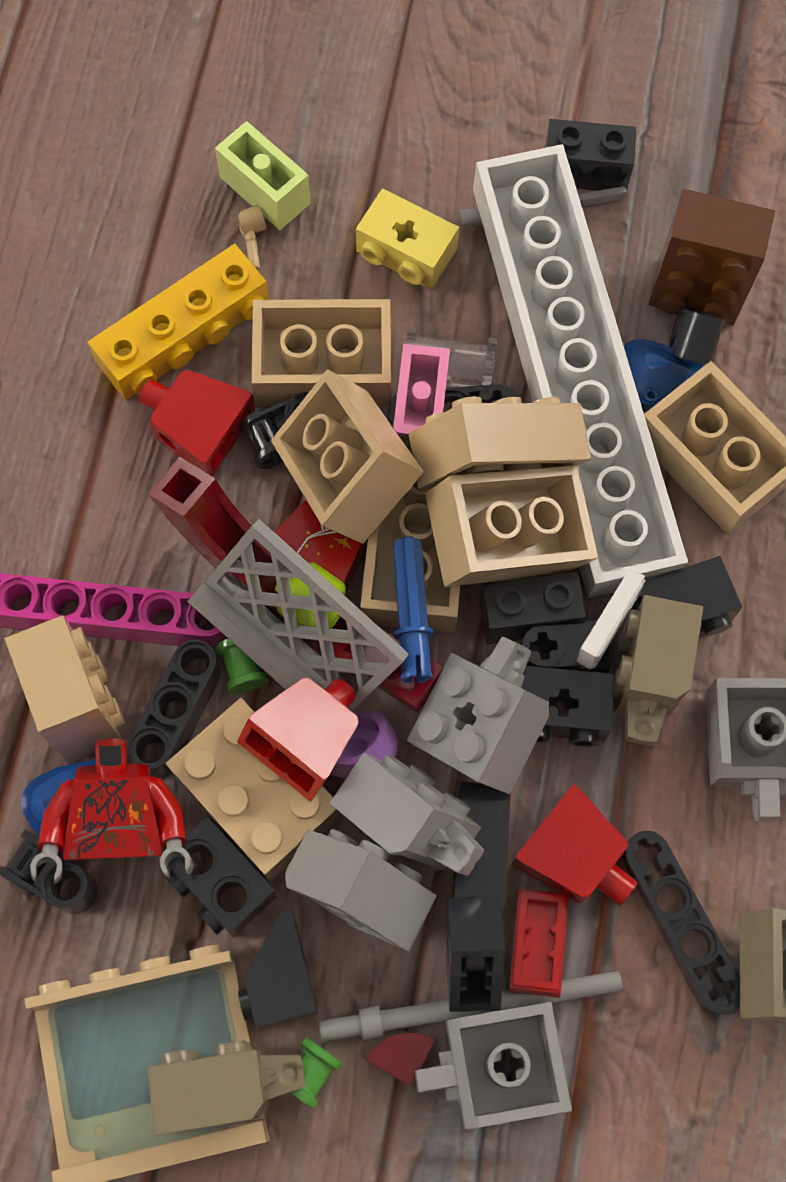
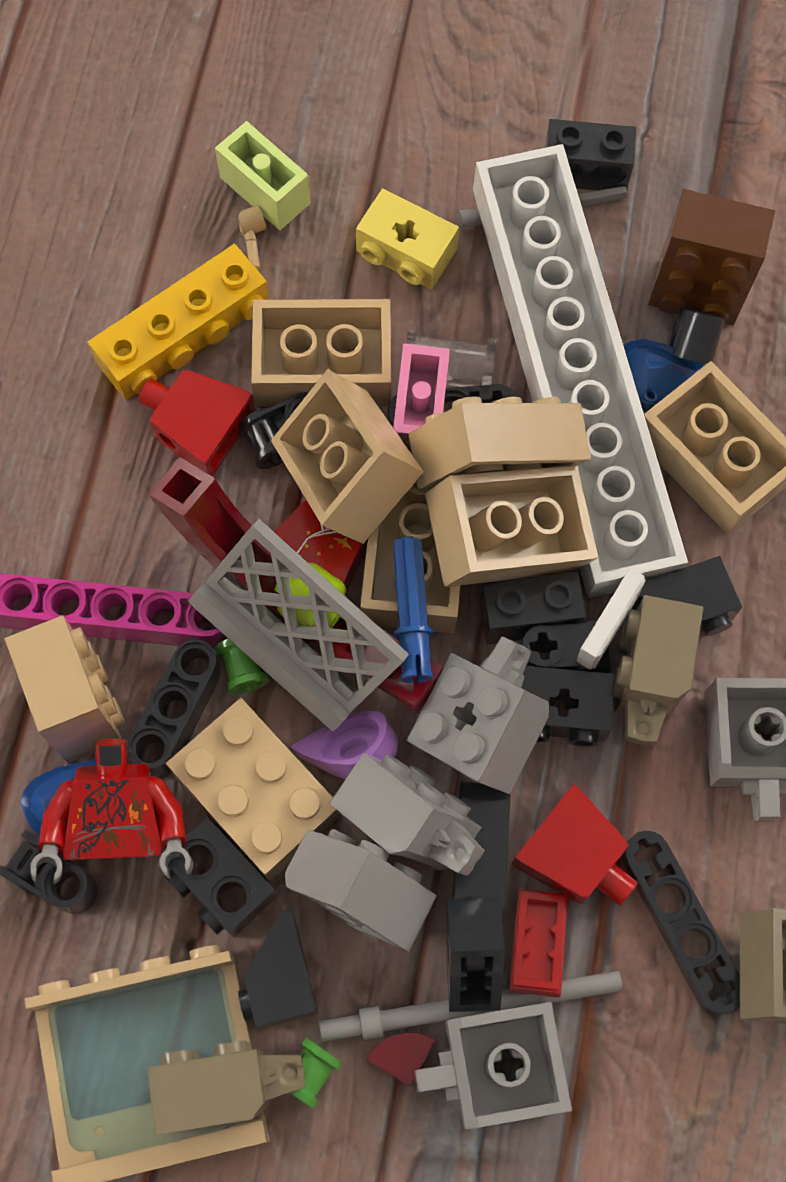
(302, 733): torso -> none

